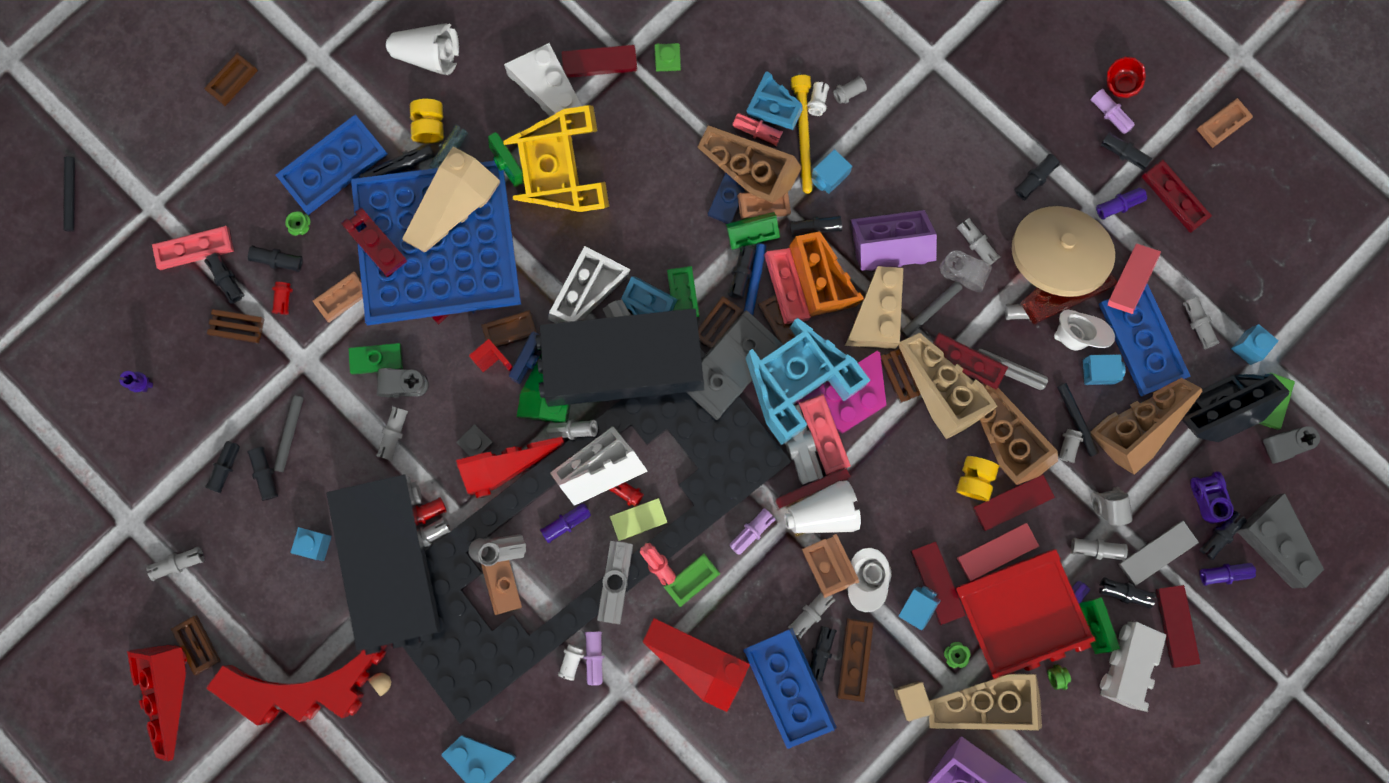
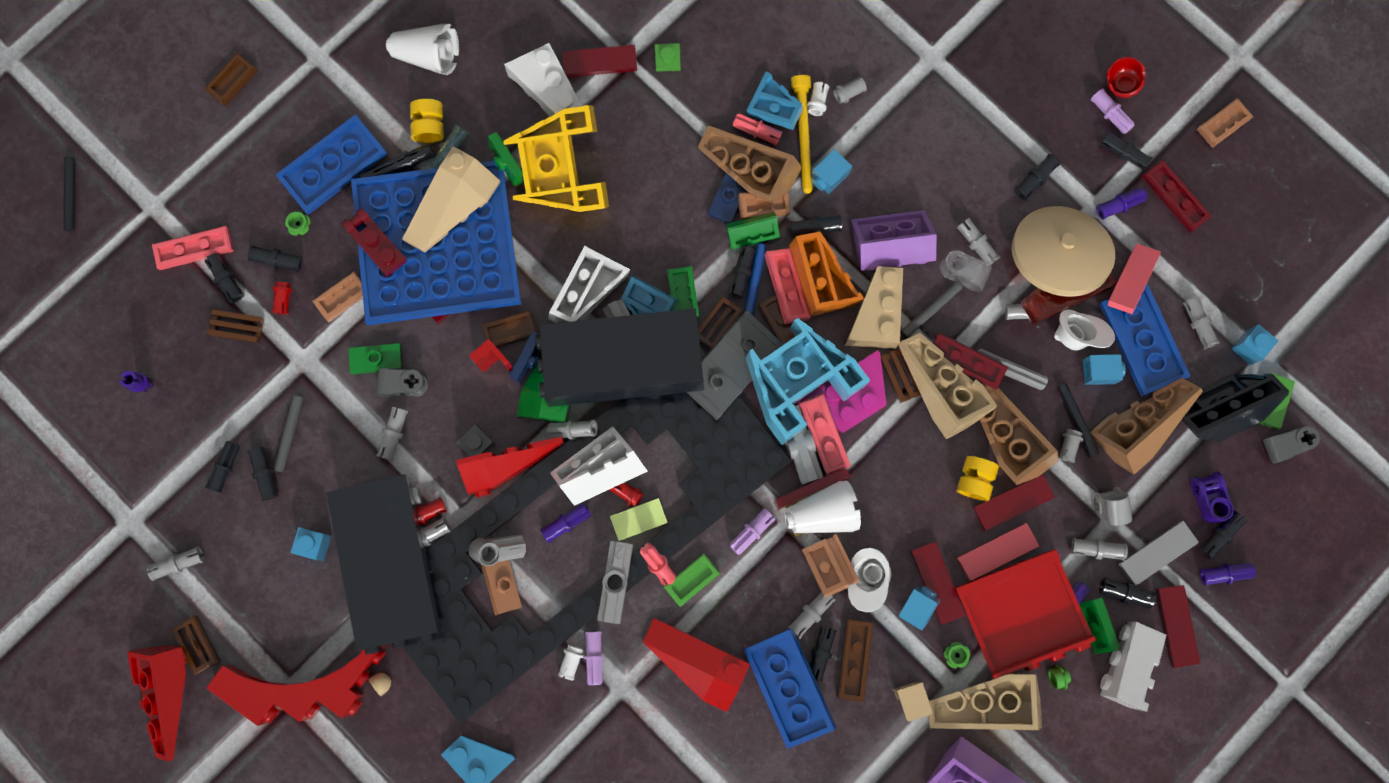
(1282, 542): dark grey wedge -> none

